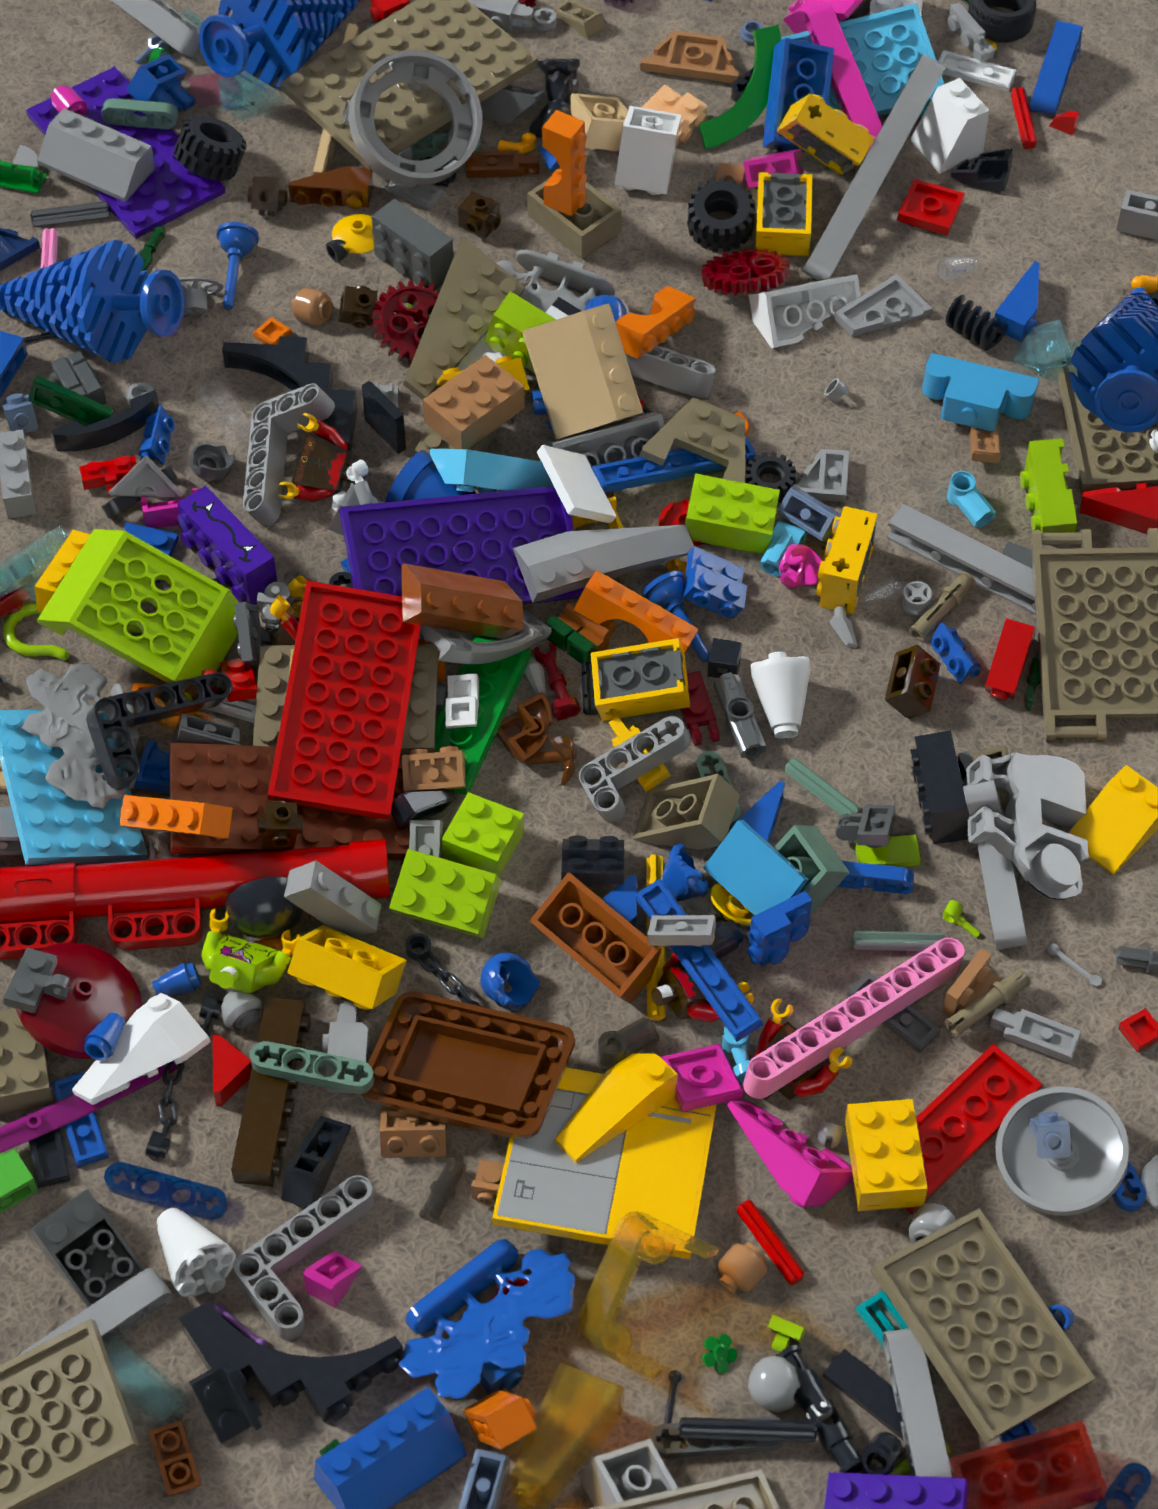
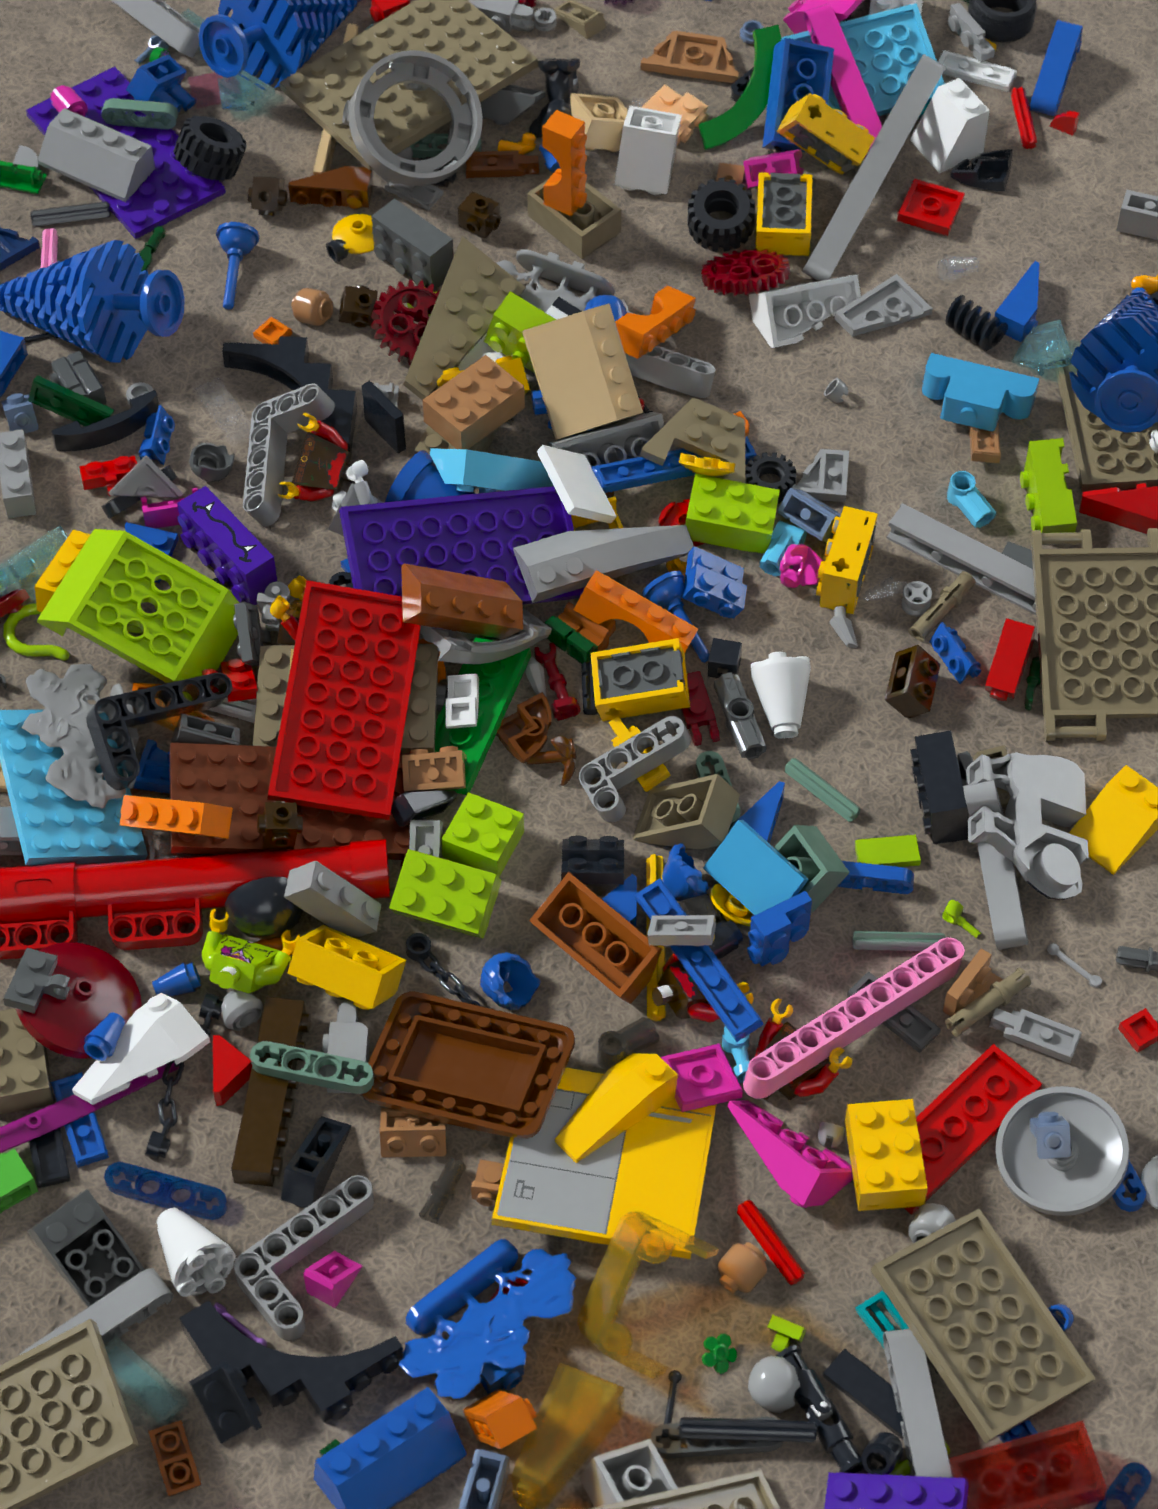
(196, 295): light grey wheel -> none
(706, 465): none -> yellow dish
(868, 828): dark grey hinge -> none

